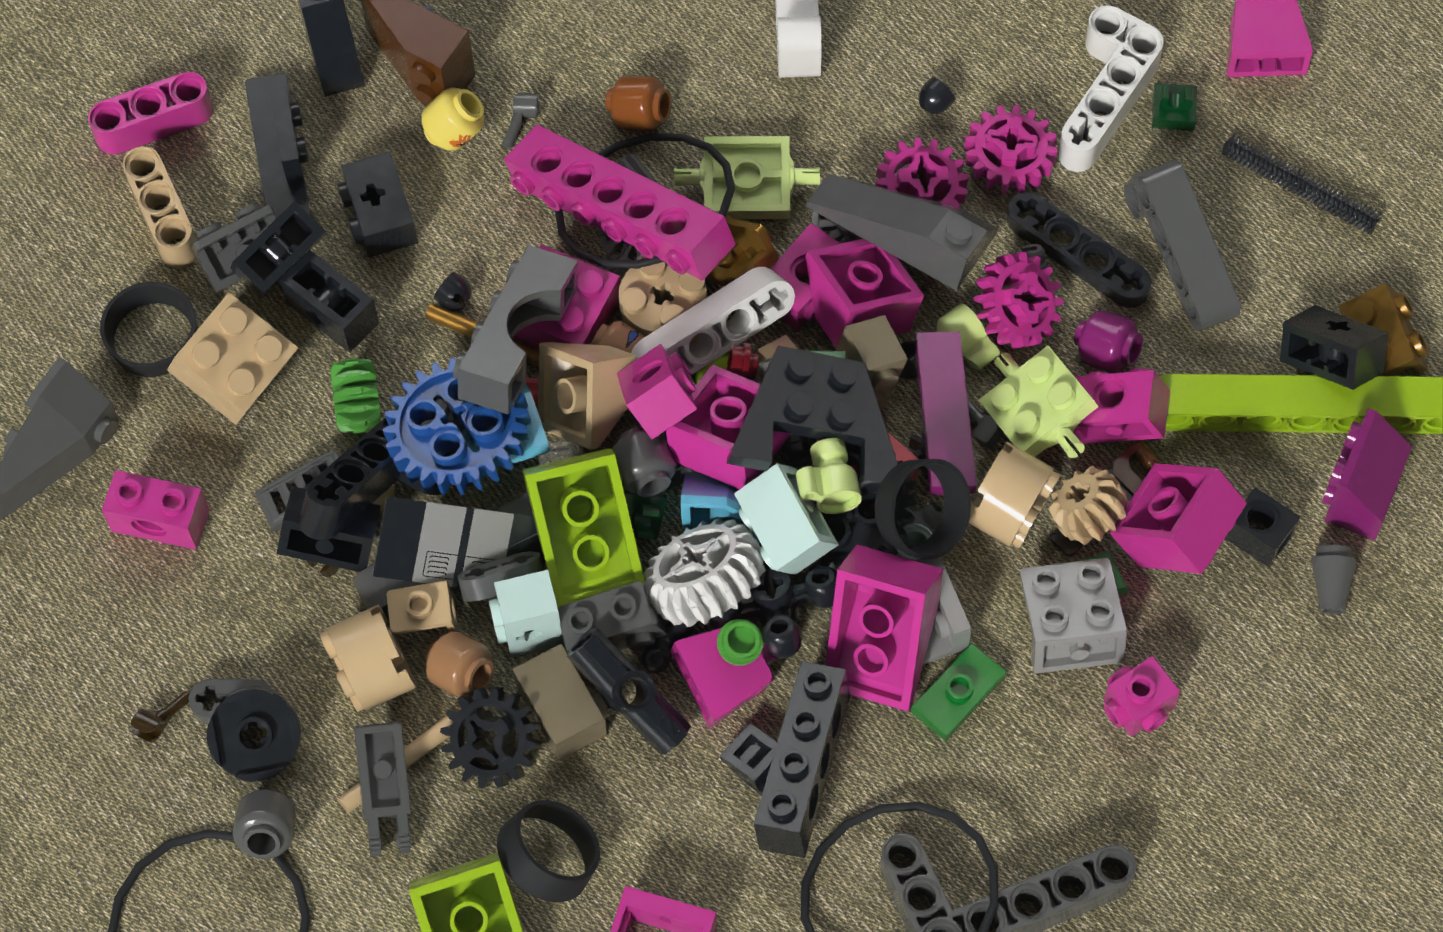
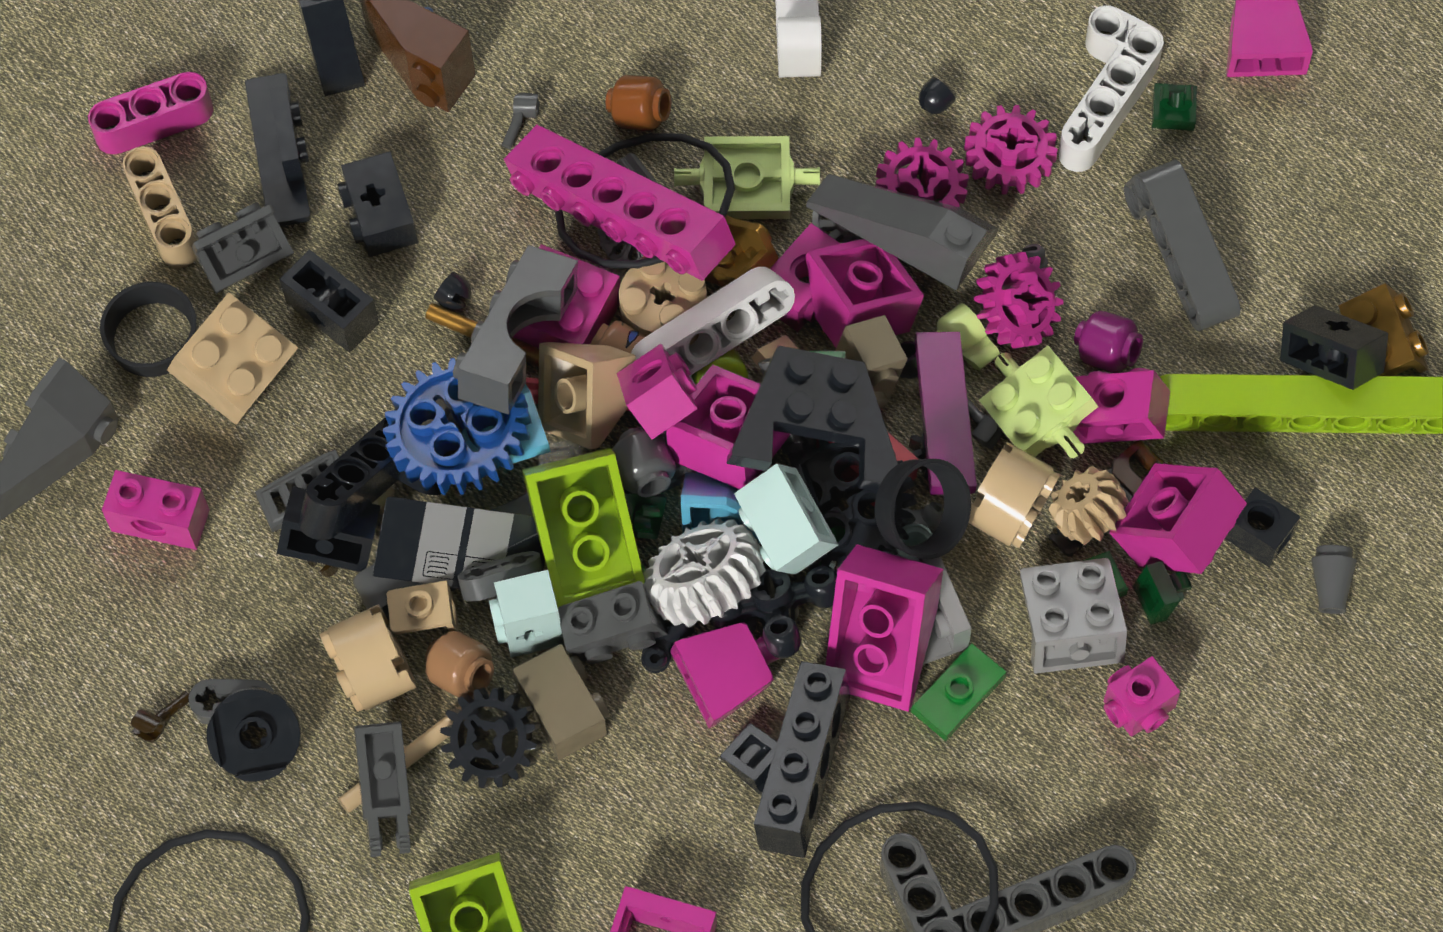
(264, 824): dark grey head -> none
(277, 249): black brick -> none
(355, 395): bright green gear -> none
(453, 118): light yellow head -> none
(528, 872): black tyre -> none
(608, 672): black piece -> none
(739, 642): bright green plate -> none
(742, 361): dark red plate -> none
(830, 479): yellowish green piece -> none
(1083, 244): black beam -> none
(1159, 591): none -> dark green tile
(1301, 185): black axle -> none
(1366, 476): magenta slope -> none

